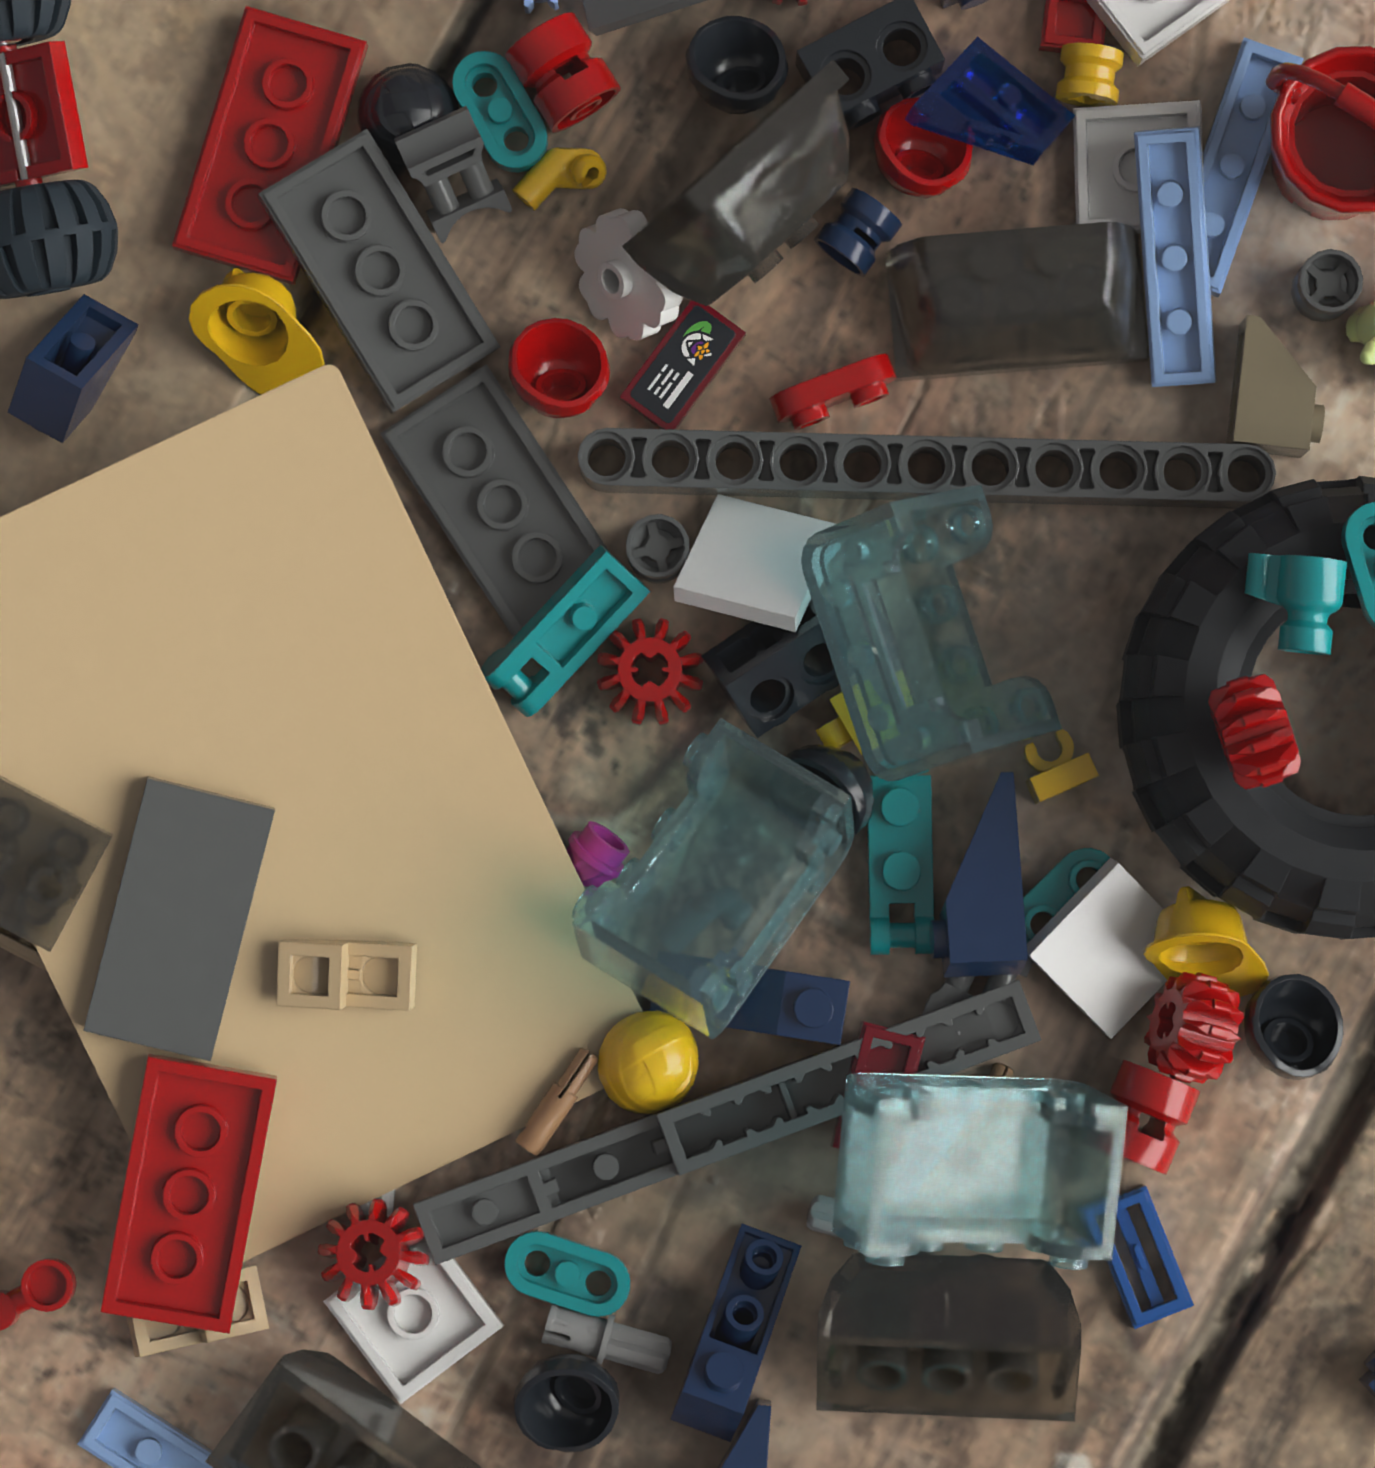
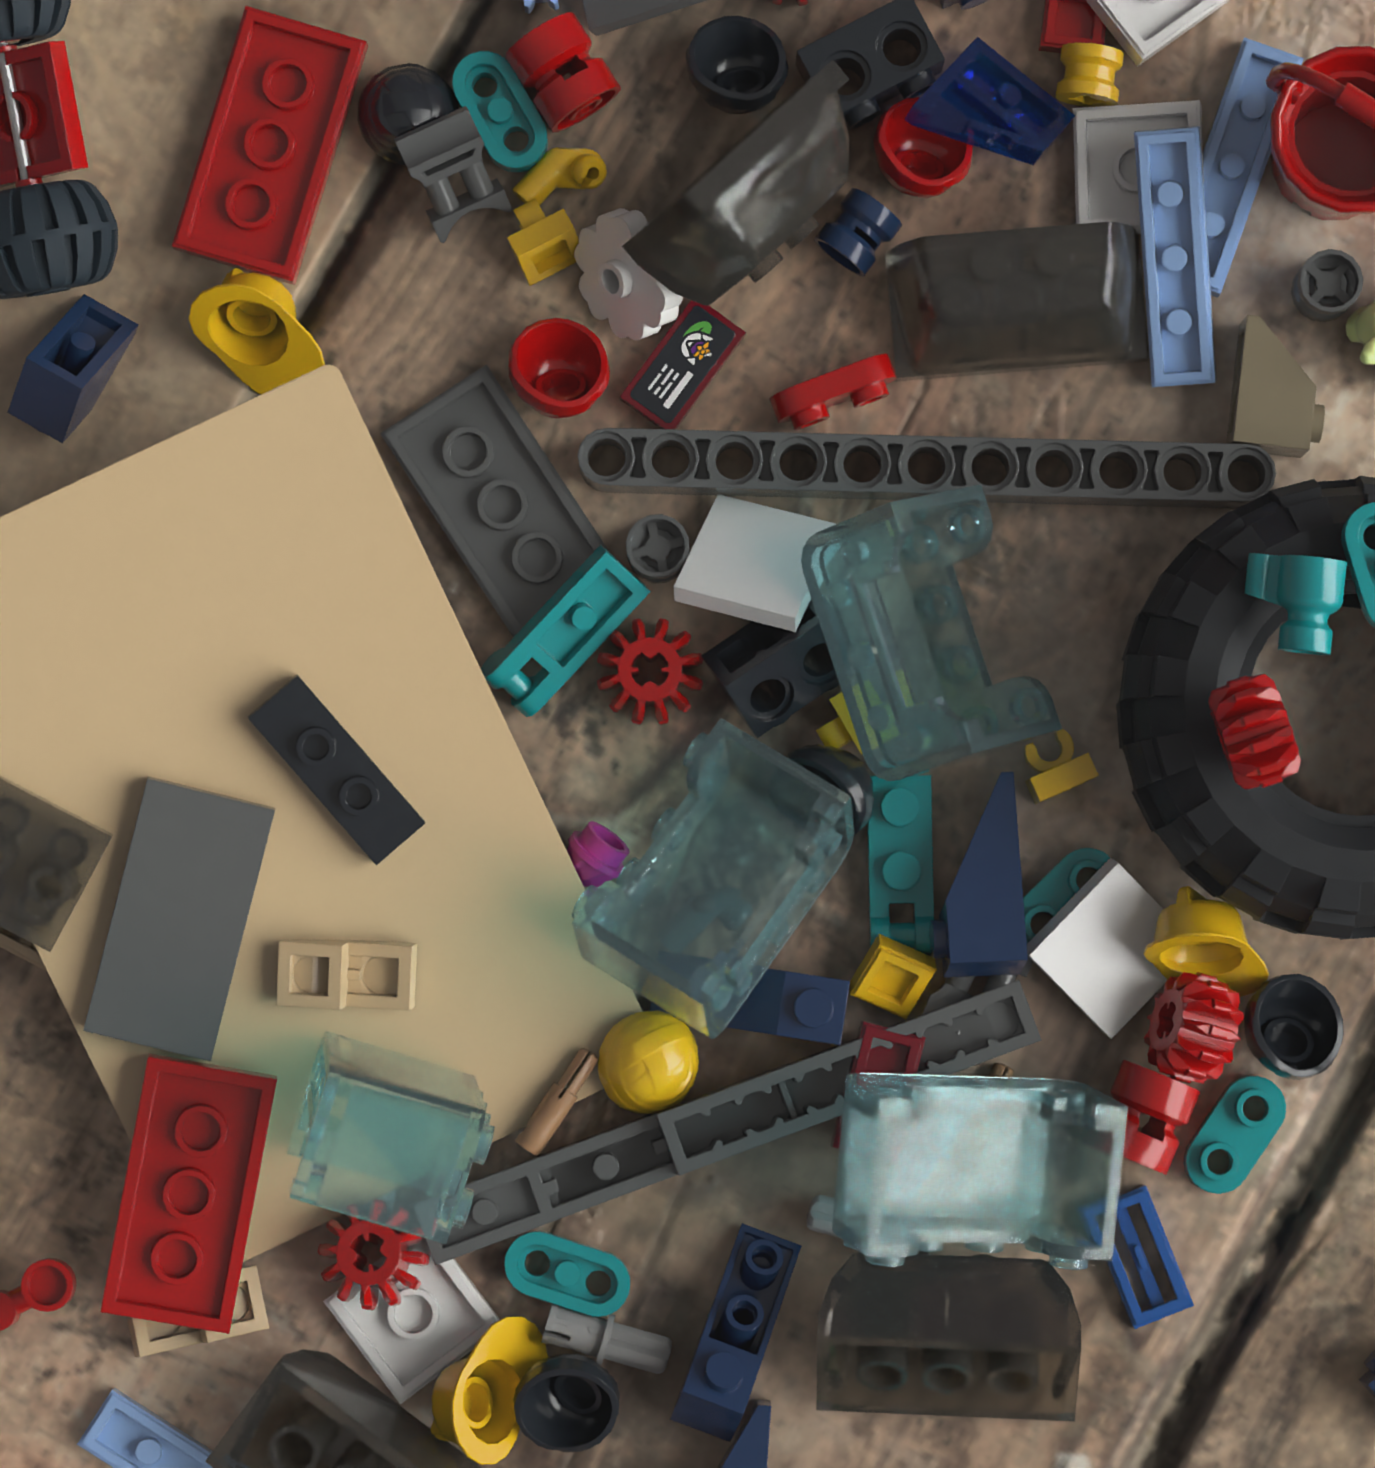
(336, 769): none -> black plate
(378, 271): dark grey tile -> none
(388, 1138): none -> clear light blue windscreen
(477, 1393): none -> yellow piece
(543, 242): none -> yellow tile
(892, 976): none -> yellow tile
(1235, 1134): none -> teal plate

